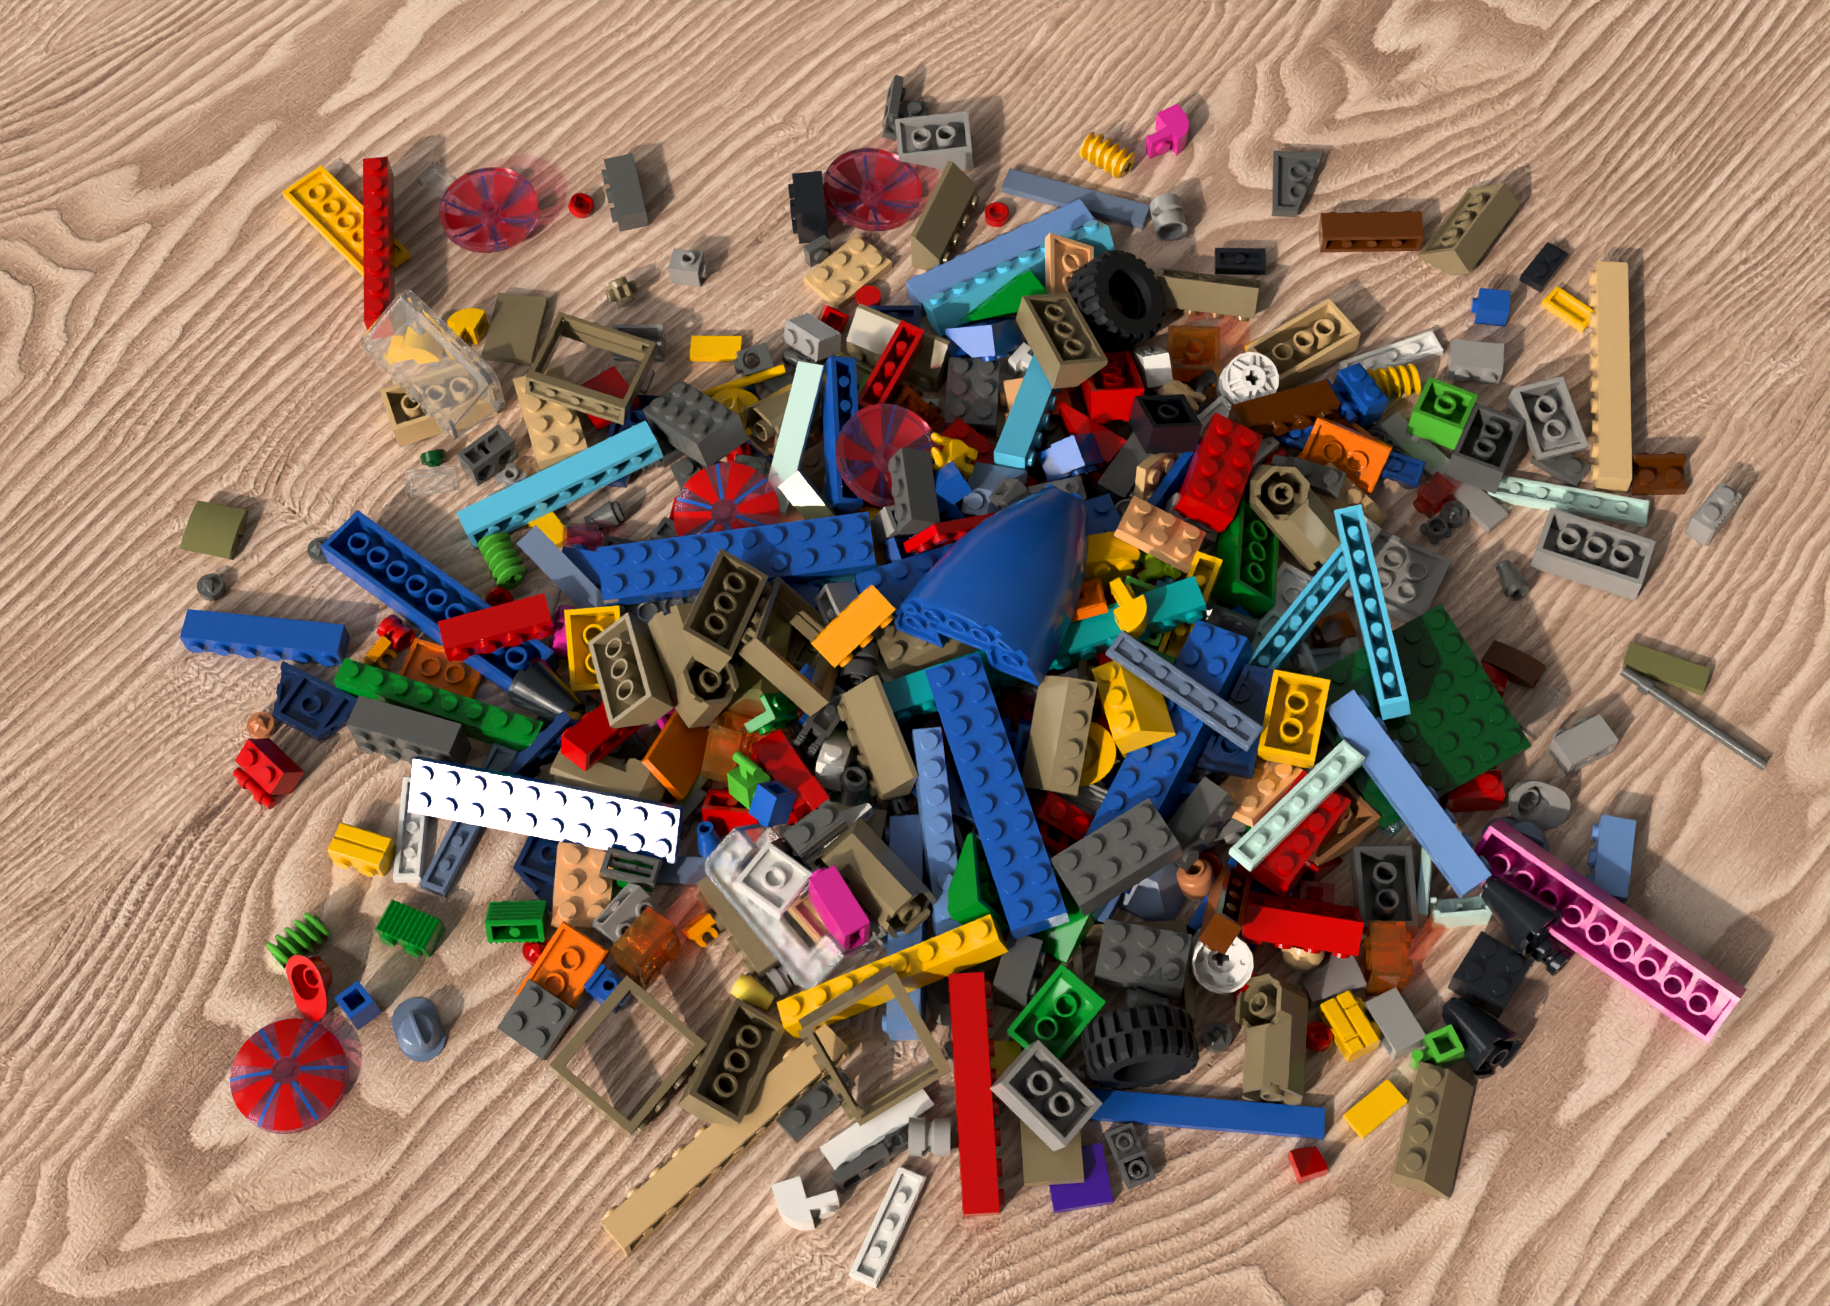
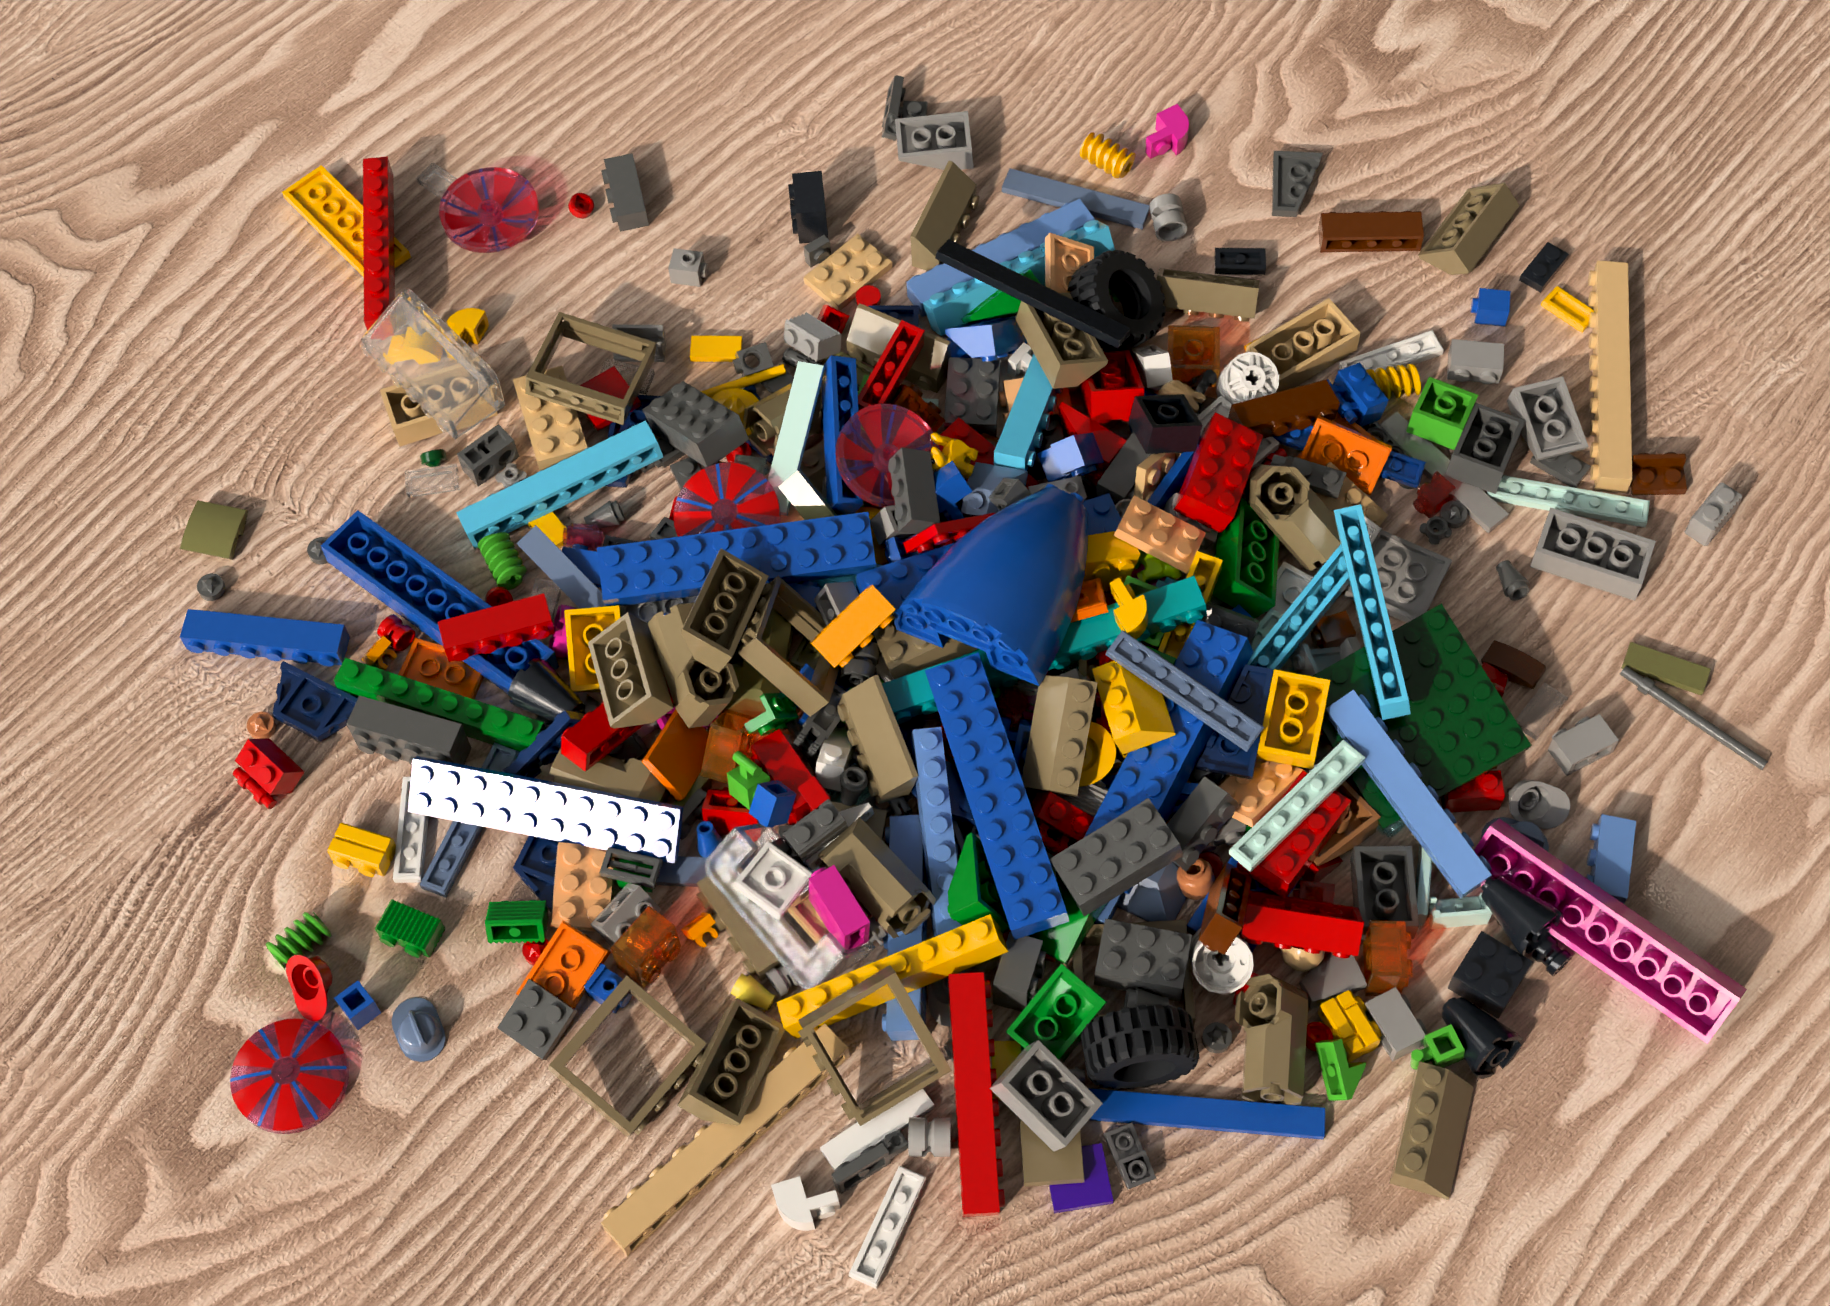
(515, 328): dark tan tile -> none
(621, 291): dark tan gear -> none
(810, 1110): dark grey hinge -> none
(872, 189): clear pink dish -> none
(996, 214): red tile -> none
(1032, 293): none -> black tile
(1307, 1163): red slope -> none
(1338, 1075): none -> bright green slope
(1374, 1109): yellow tile -> none

